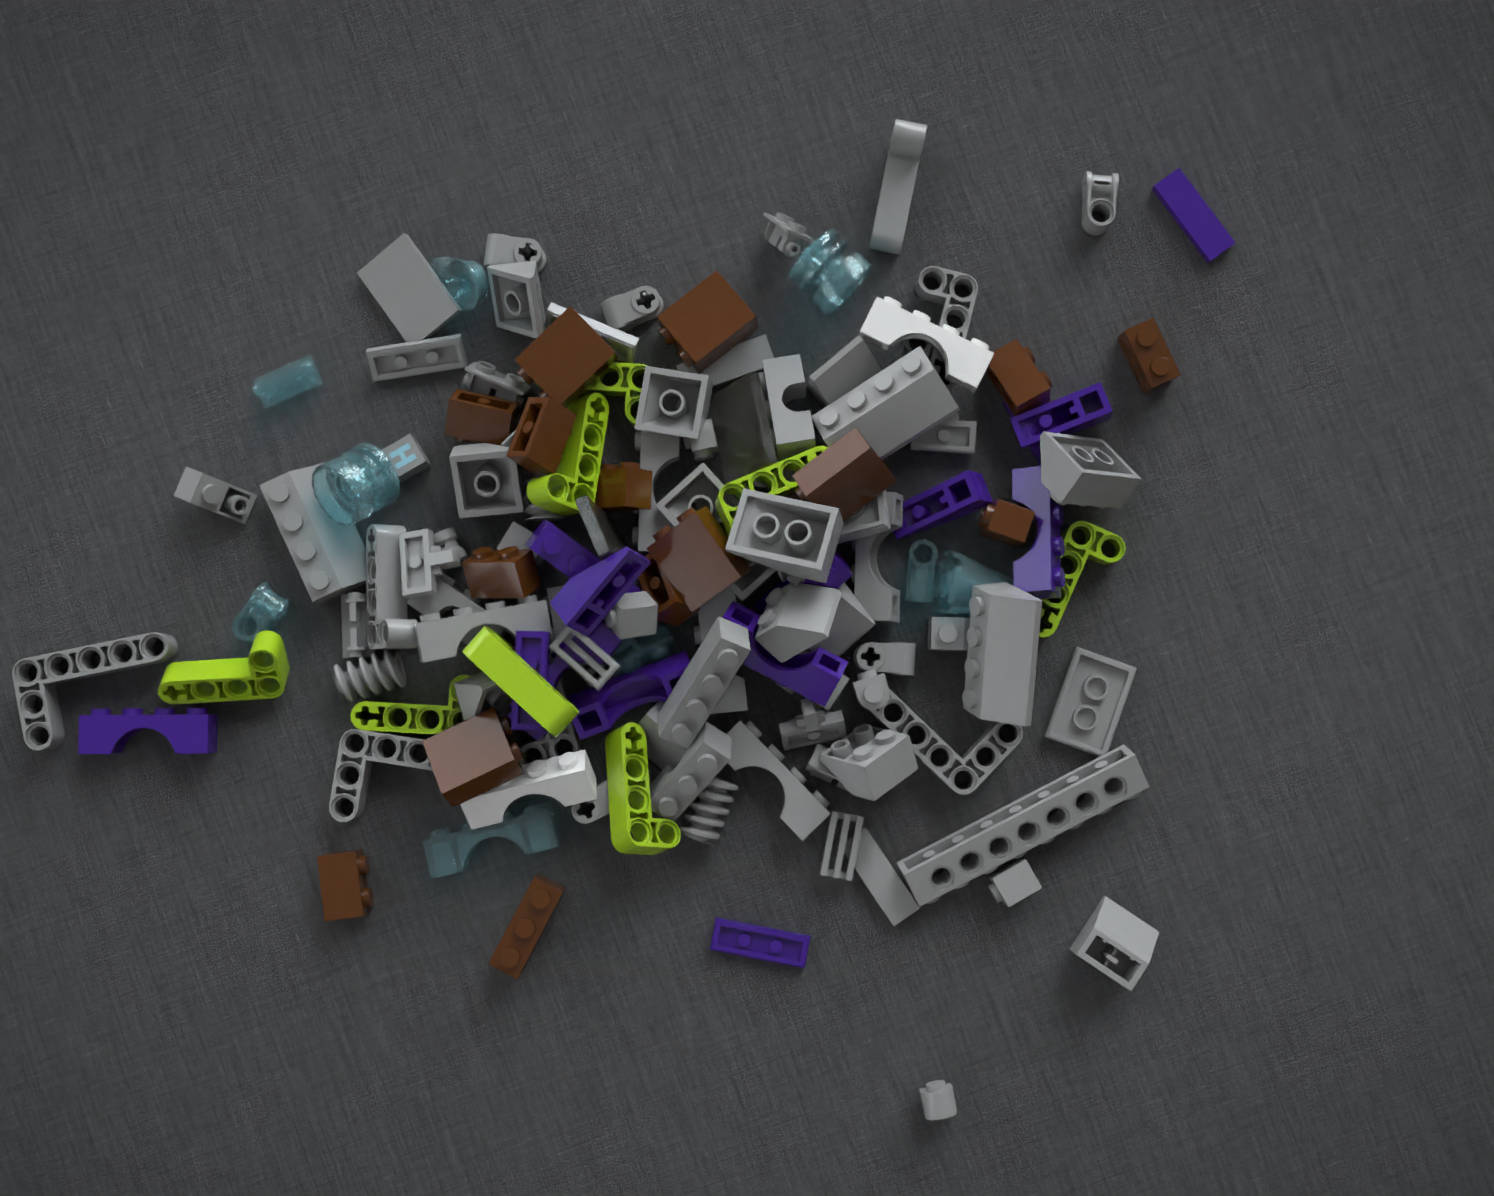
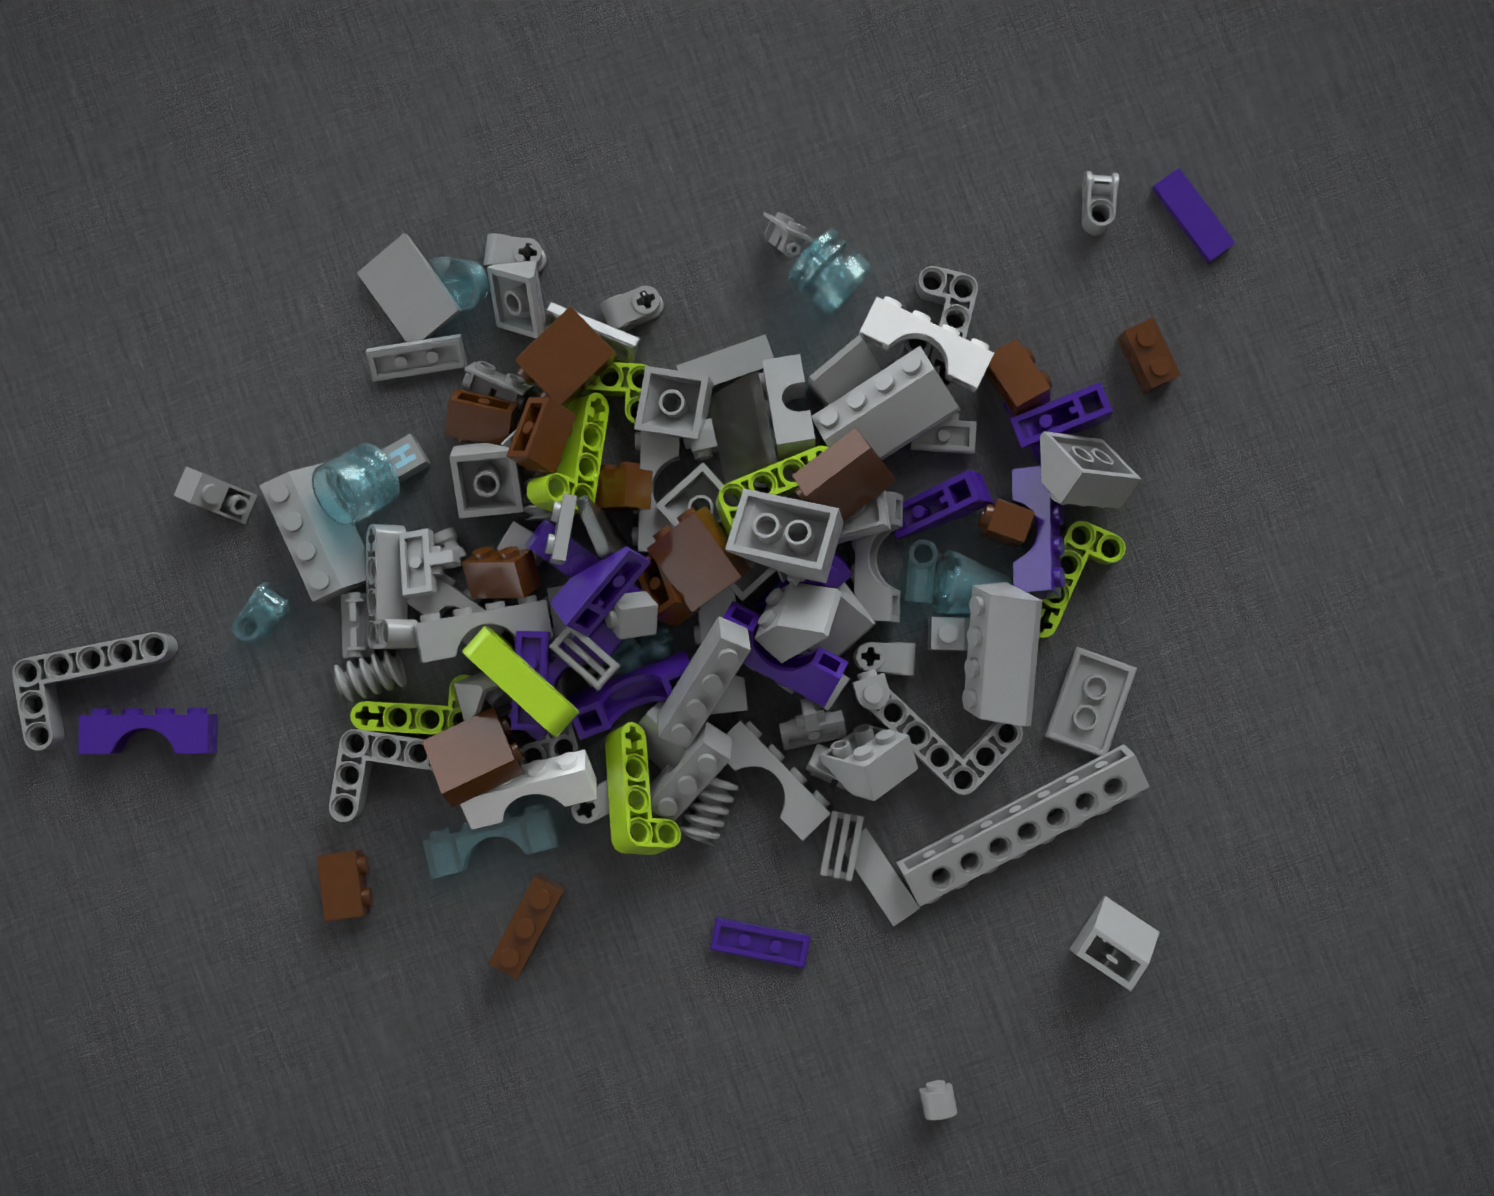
(234, 679): lime beam -> none
(287, 381): clear light blue hinge -> none
(558, 543): none -> light grey plate
(707, 322): reddish brown brick -> none
(897, 186): light grey beam -> none
(1013, 882): light grey brick -> none

